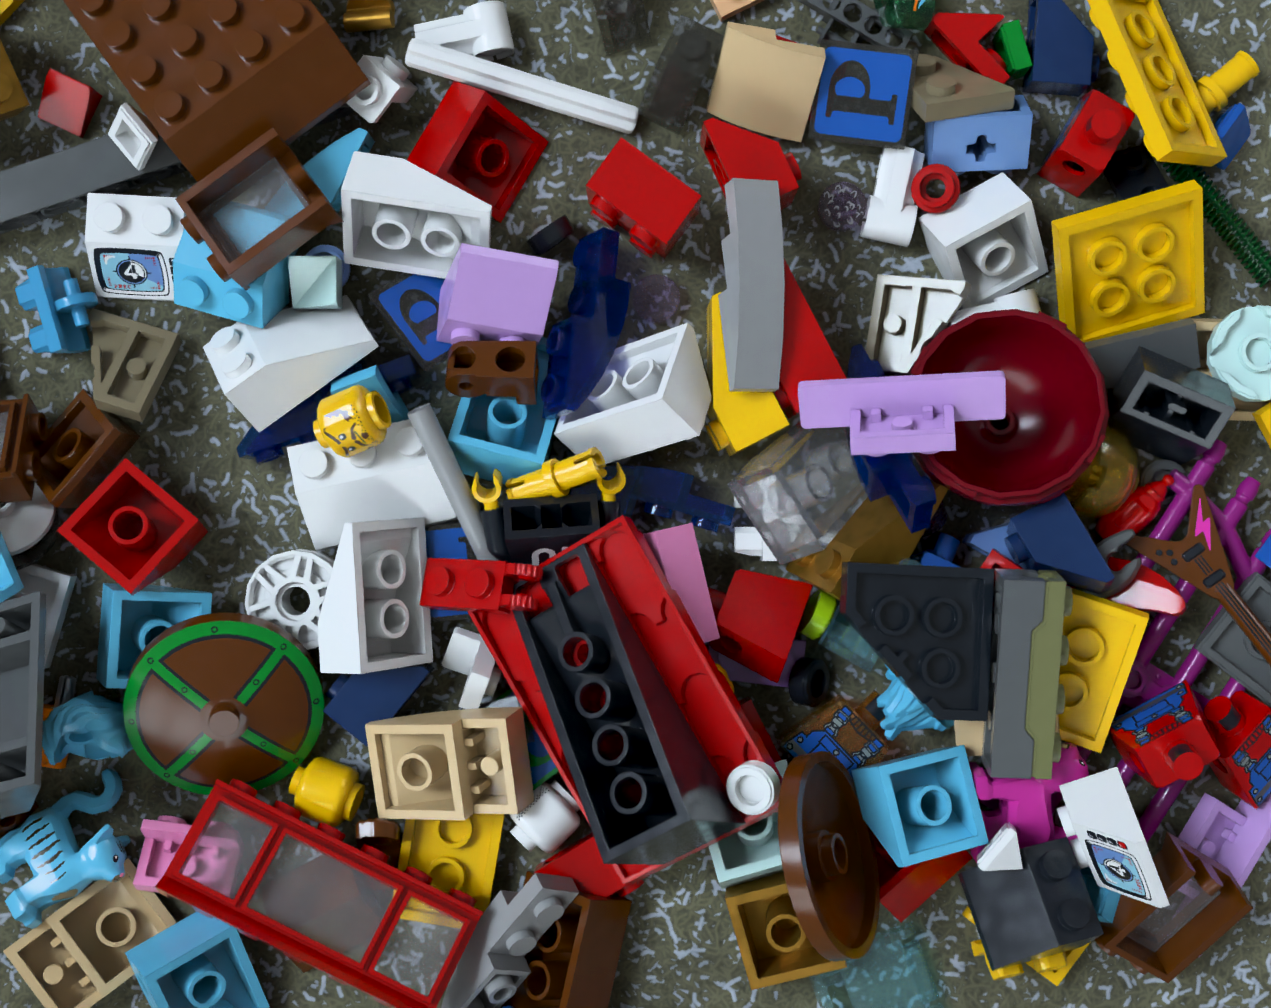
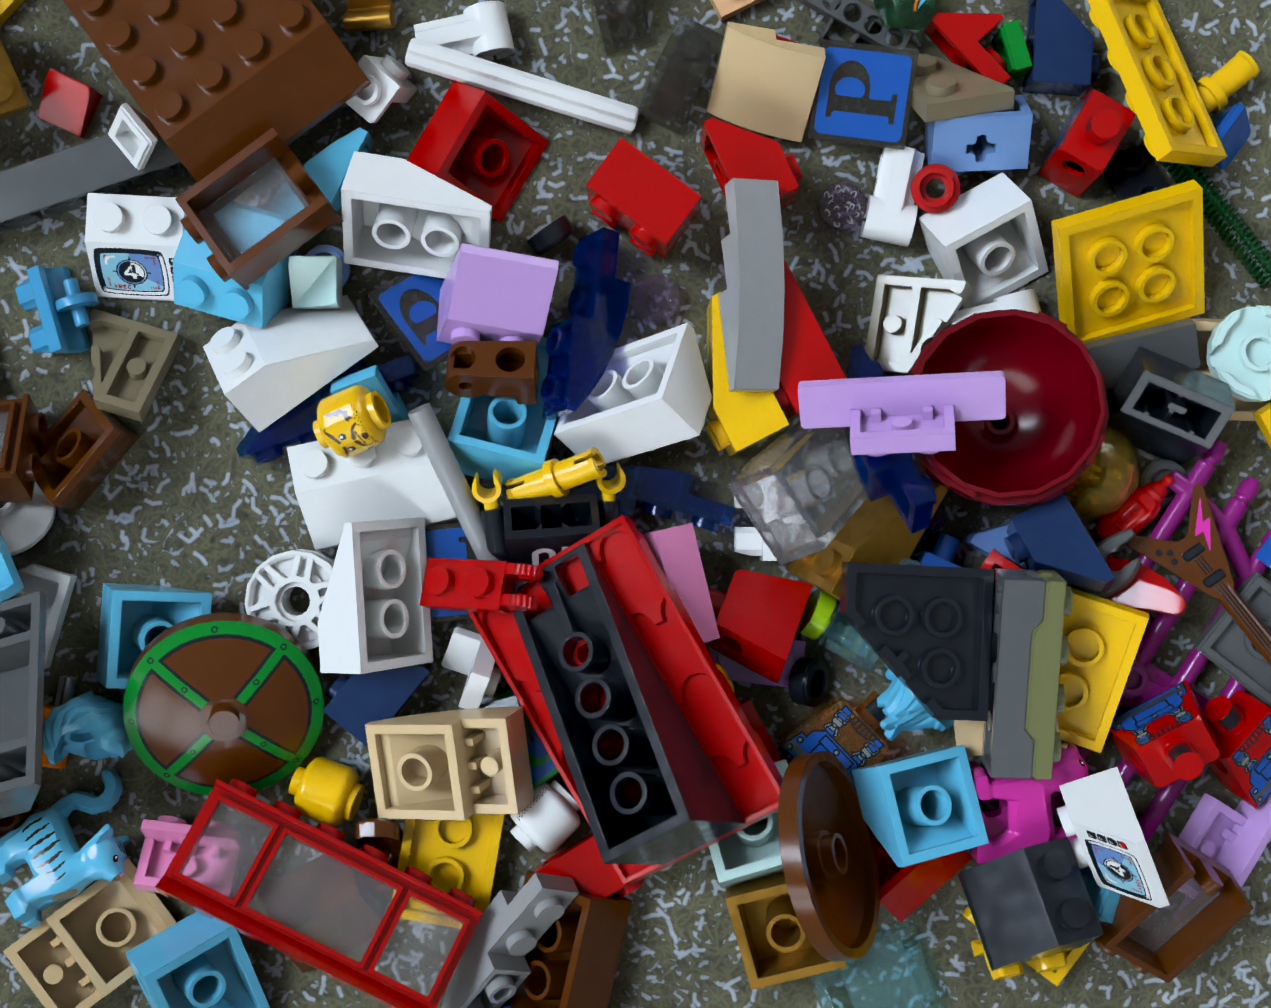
(132, 528): red slope -> none
(753, 787): white tile -> none
(1001, 851): white slope -> none

